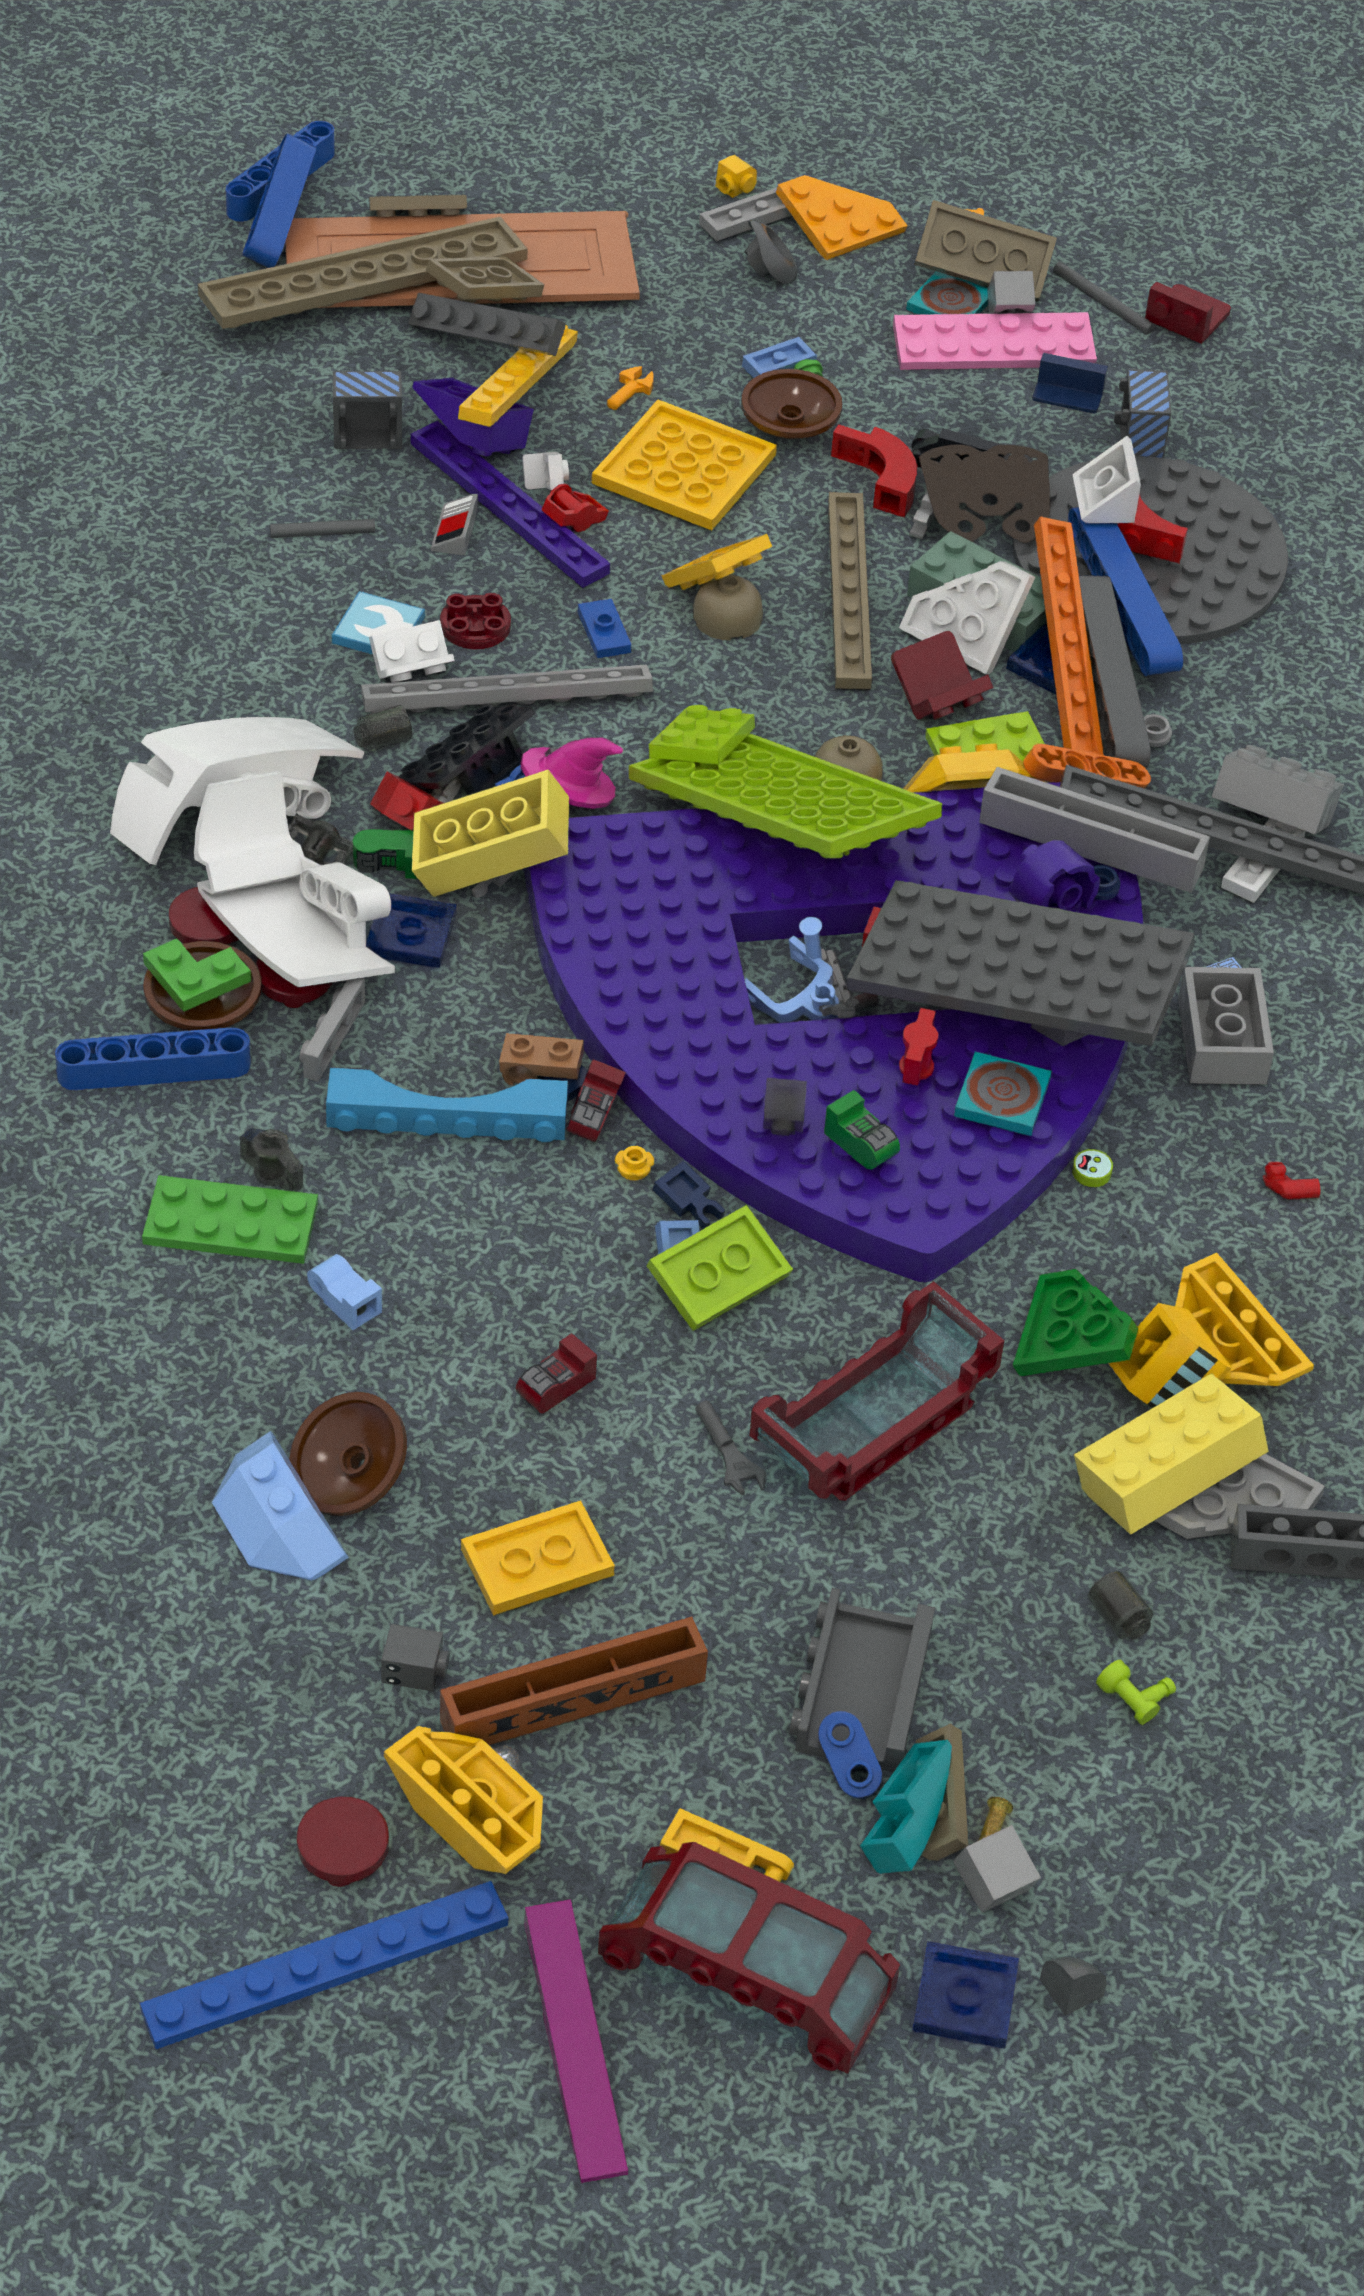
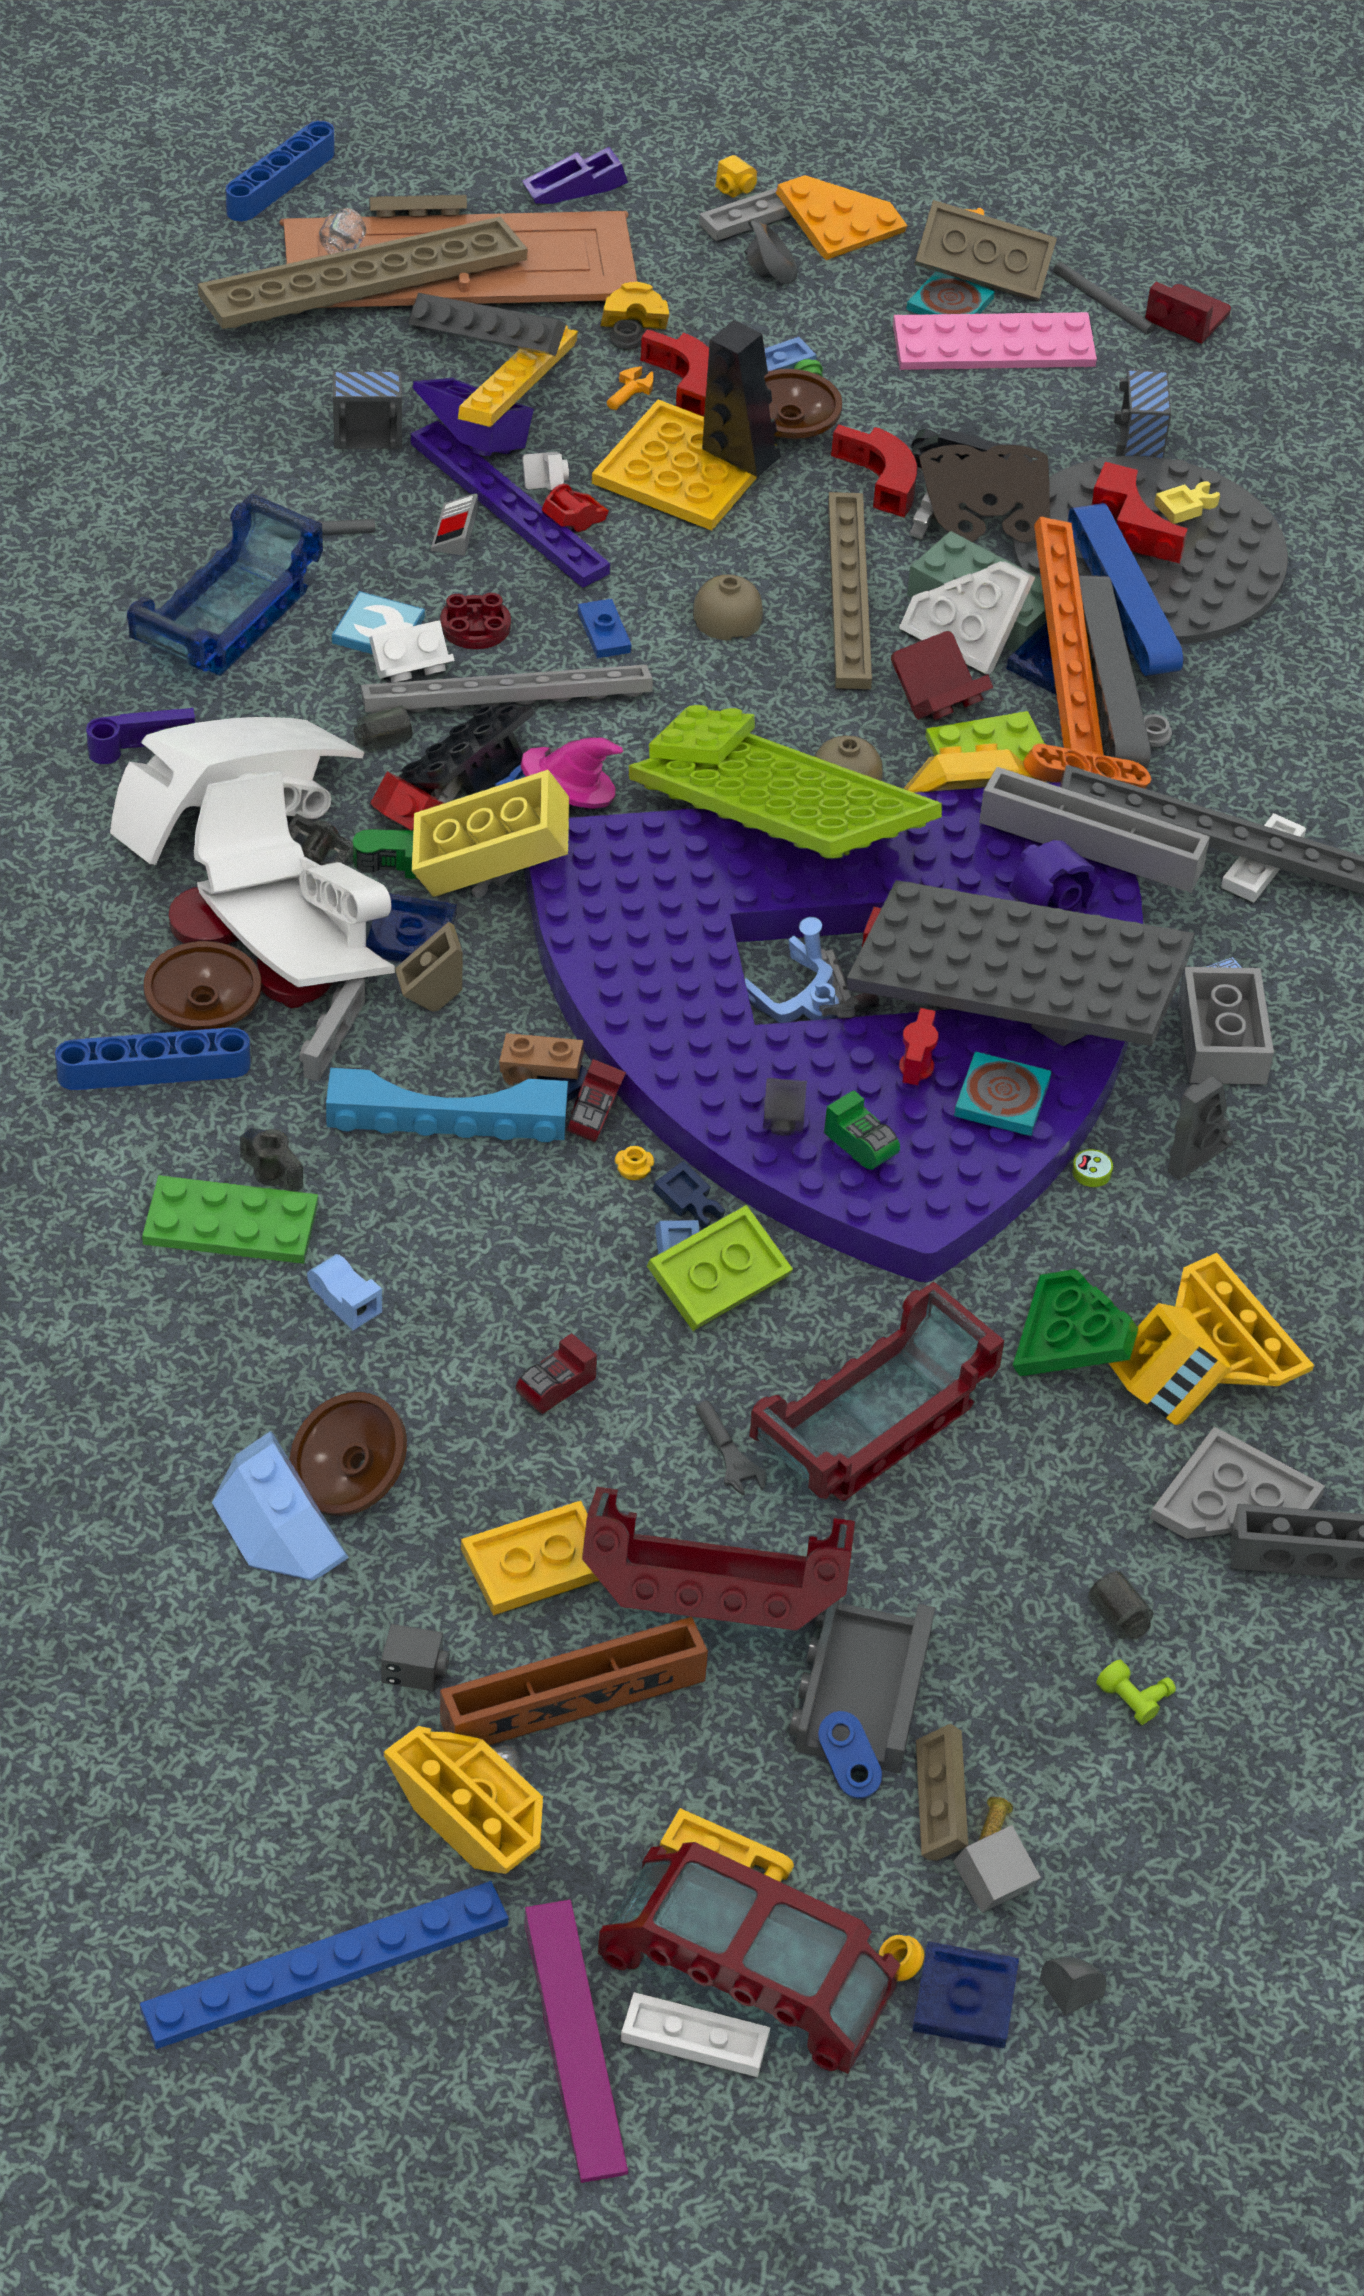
(111, 734): none -> dark purple plate
(192, 981): bright green plate -> none
(237, 591): none -> windscreen
(279, 201): blue beam -> none
(342, 231): none -> clear head
(342, 1840): dark red tile -> none
(433, 971): none -> dark tan slope
(484, 278): dark tan plate -> none
(576, 178): none -> dark purple slope
(626, 334): none -> dark grey plate
(636, 302): none -> yellow cylinder
(685, 358): none -> red arch
(695, 2034): none -> white plate
(714, 1578): none -> dark red windscreen
(718, 563): yellow plate -> none
(738, 401): none -> black wedge
(907, 1947): none -> yellow plate
(908, 1808): teal slope -> none
(1011, 292): light grey piece -> none
(1070, 383): dark blue panel -> none
(1109, 486): white slope -> none
(1109, 882): dark blue plate -> none
(1171, 1453): light yellow brick -> none
(1184, 504): none -> light yellow plate
(1200, 1128): none -> dark grey wing
(1278, 789): light grey brick -> none
(1286, 1187): red arm -> none

